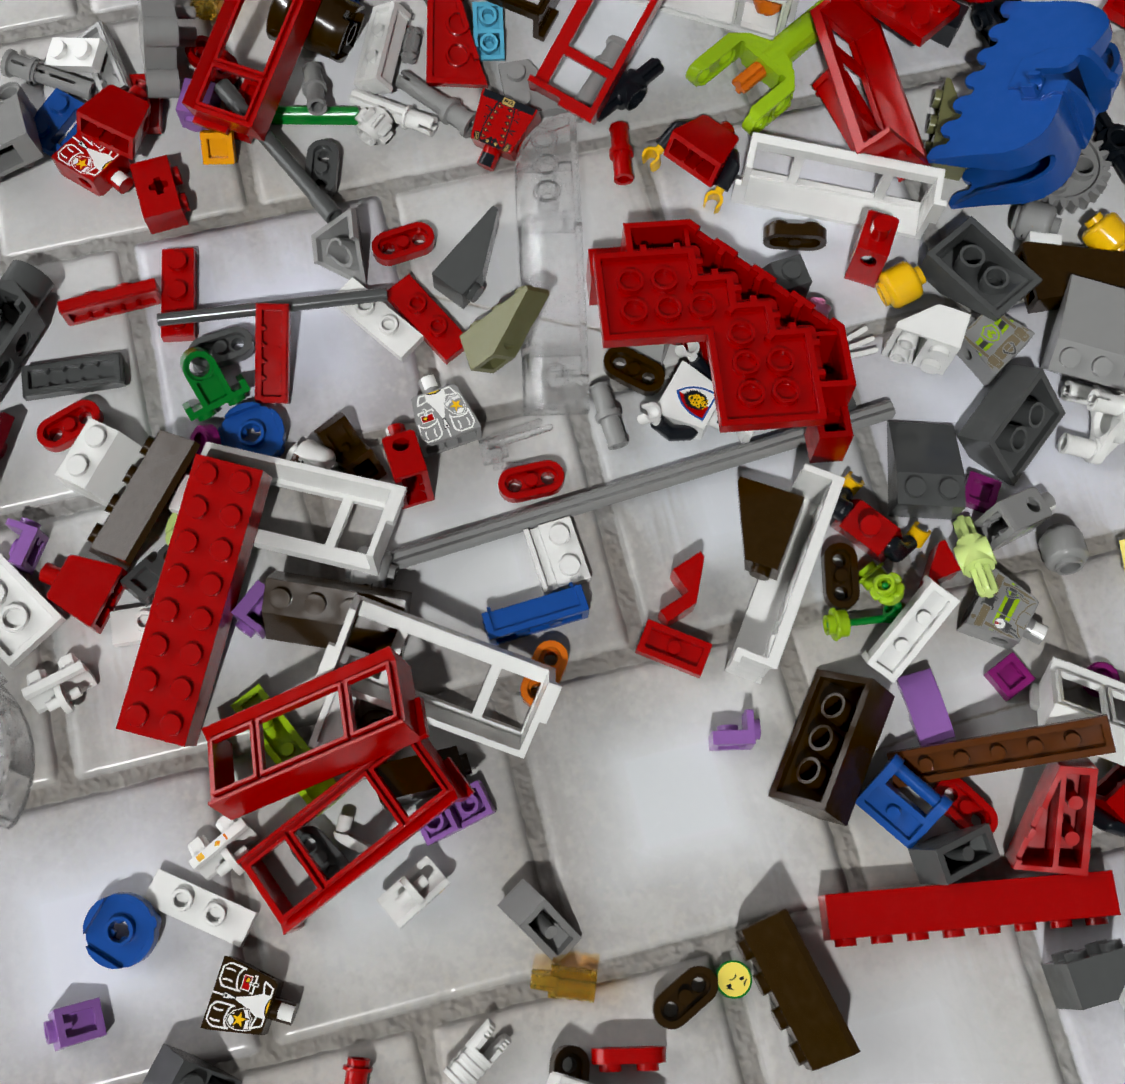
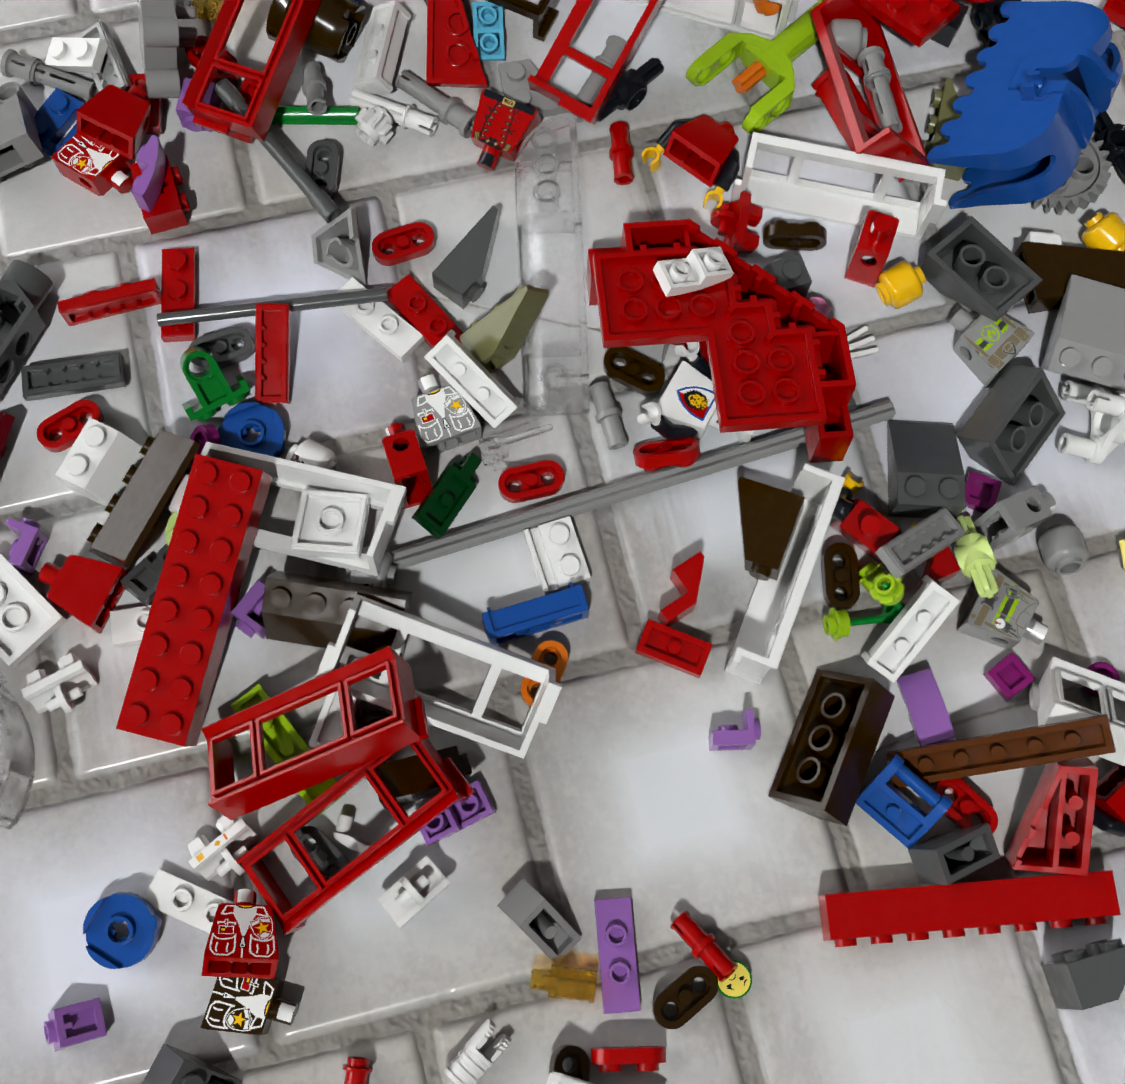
(152, 164): none -> medium lavender slope
(218, 147): light orange plate -> none
(242, 940): none -> red torso
(330, 524): none -> white tile
(351, 453): dark brown slope -> none
(411, 45): light grey piece -> none
(448, 496): none -> dark green hinge
(471, 380): none -> white container
(617, 955): none -> medium lavender plate
(663, 453): none -> red plate
(698, 271): none -> white slope
(704, 946): none -> red pin
(733, 223): none -> red hips
(796, 991): dark brown slope -> none
(849, 35): none -> light grey head
(877, 80): none -> light grey pin
(920, 543): none -> light grey plate
(928, 338): white slope -> none
(1035, 217): light grey head -> none

